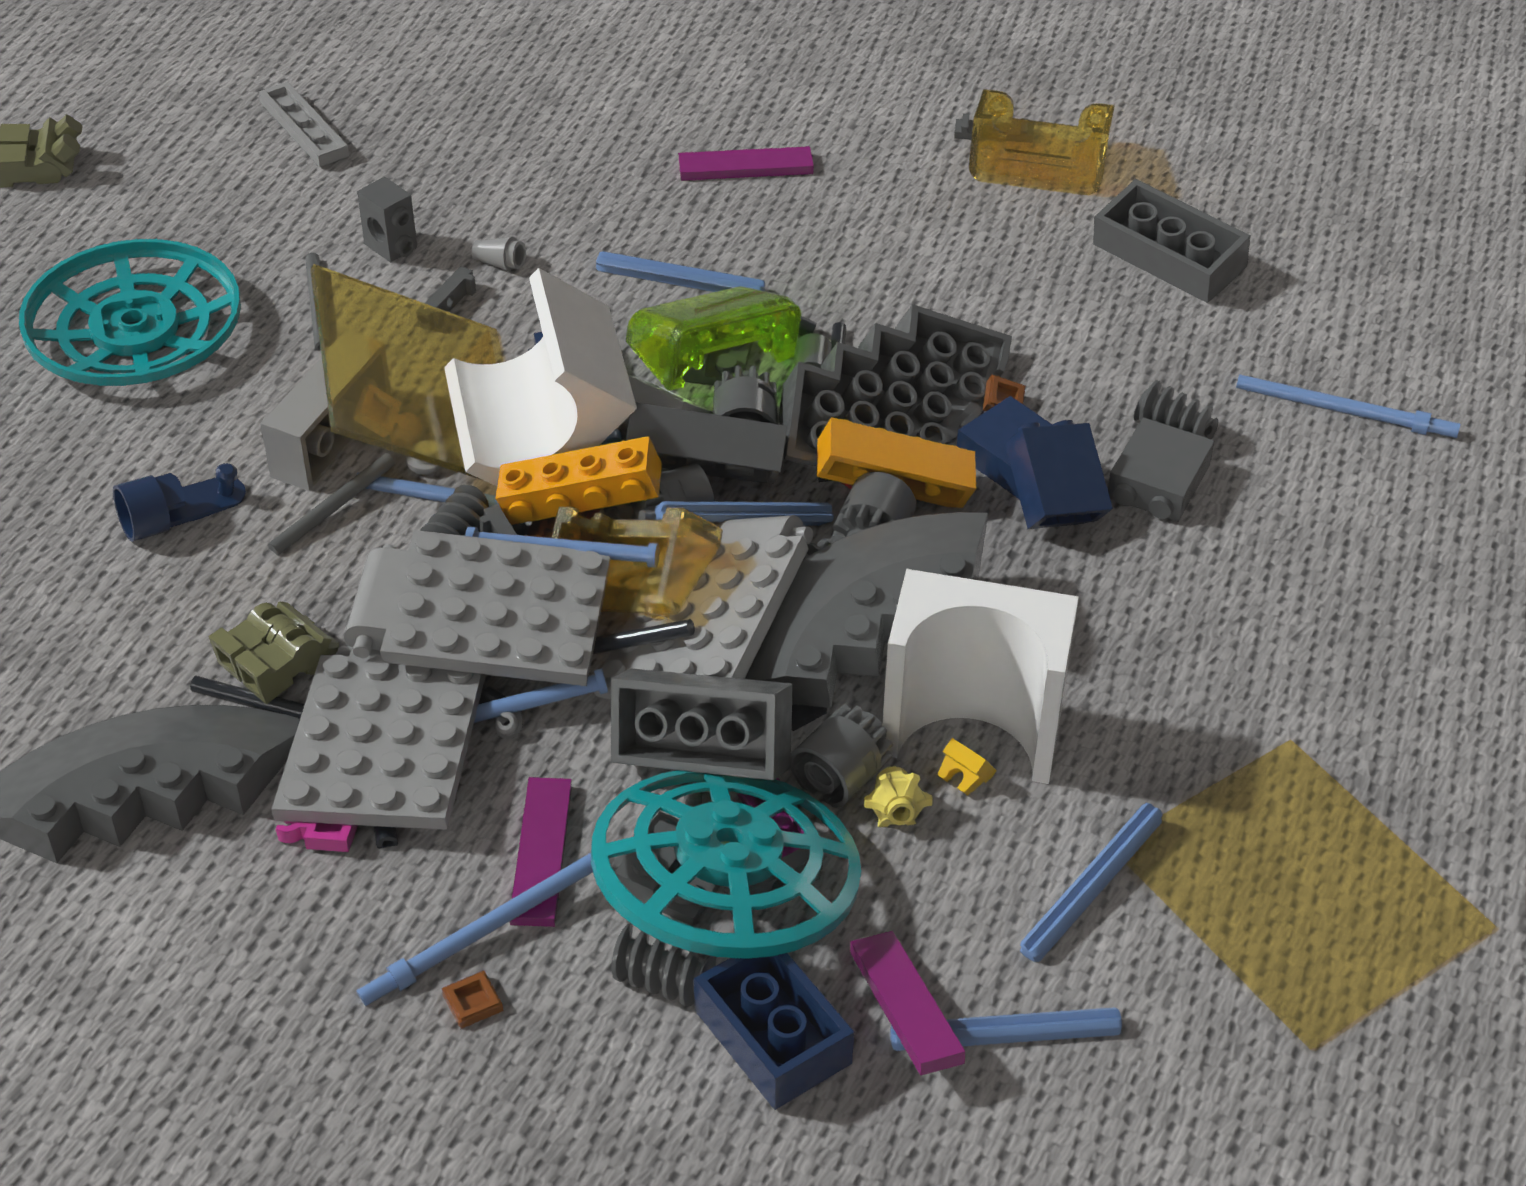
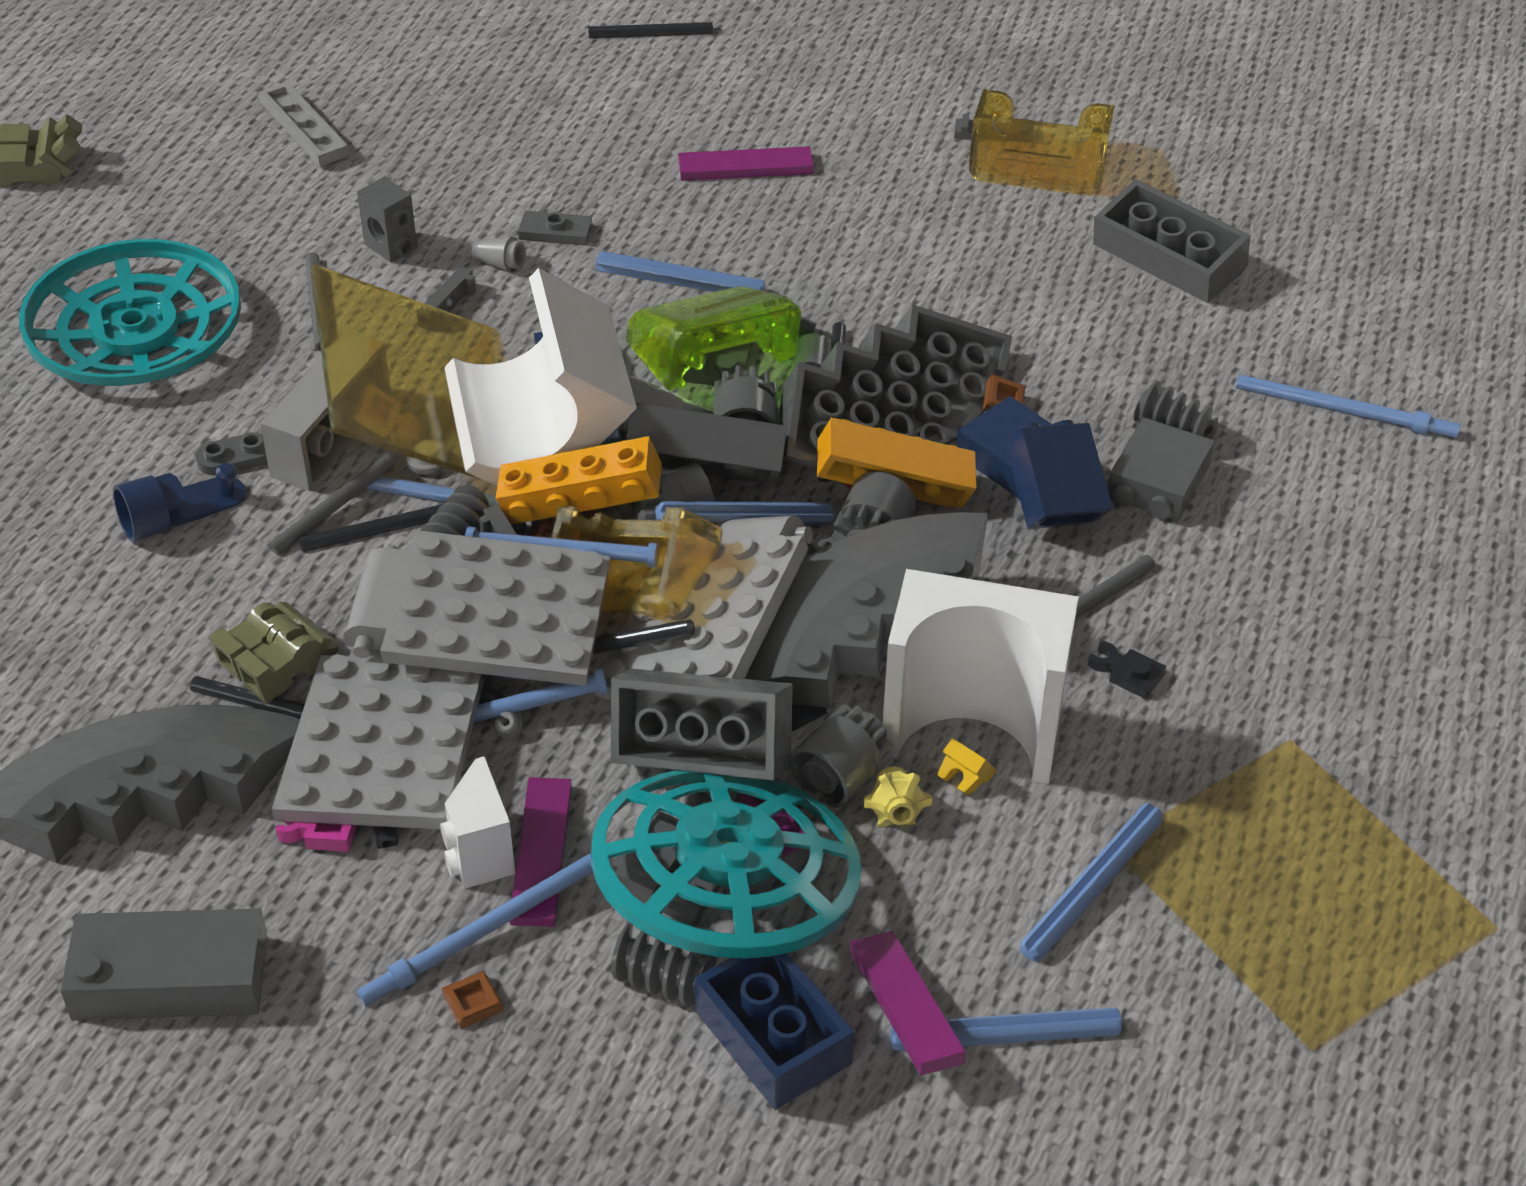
(165, 964): none -> dark grey brick
(241, 451): none -> dark grey plate
(367, 528): none -> black bar
(477, 829): none -> white slope
(555, 227): none -> dark grey plate
(650, 30): none -> black bar
(1114, 584): none -> dark grey bar
(1131, 672): none -> black plate

